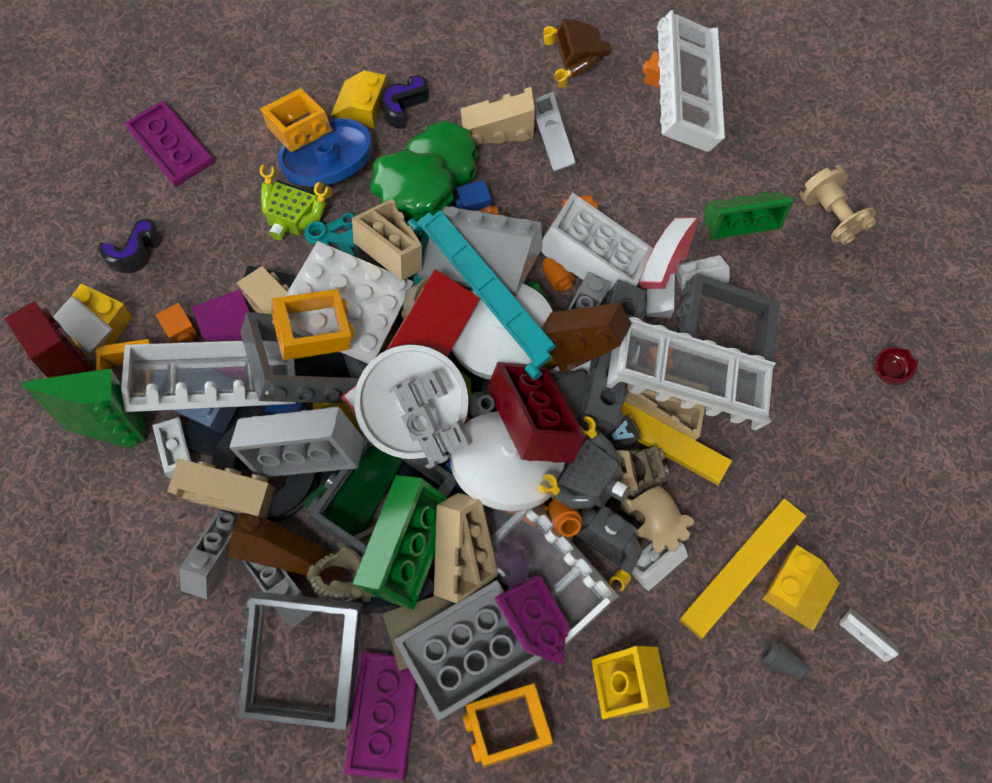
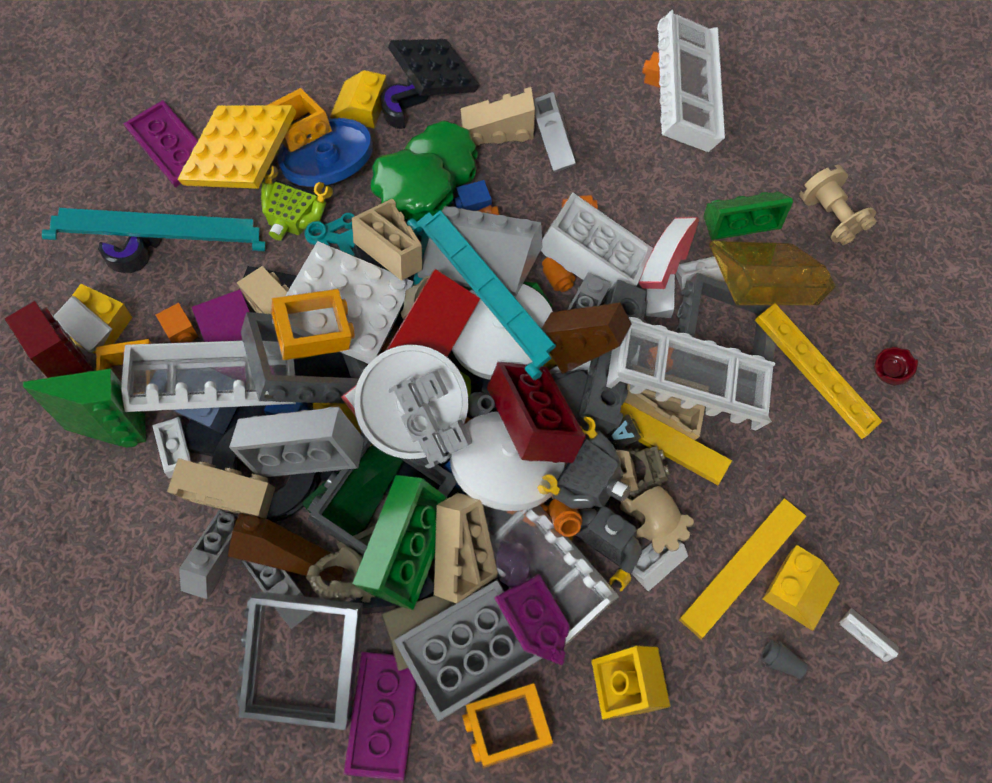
(153, 225): none -> teal piece
(237, 146): none -> yellow plate
(433, 66): none -> black plate
(578, 46): reddish brown torso -> none
(771, 273): none -> clear yellow slope
(818, 371): none -> yellow tile

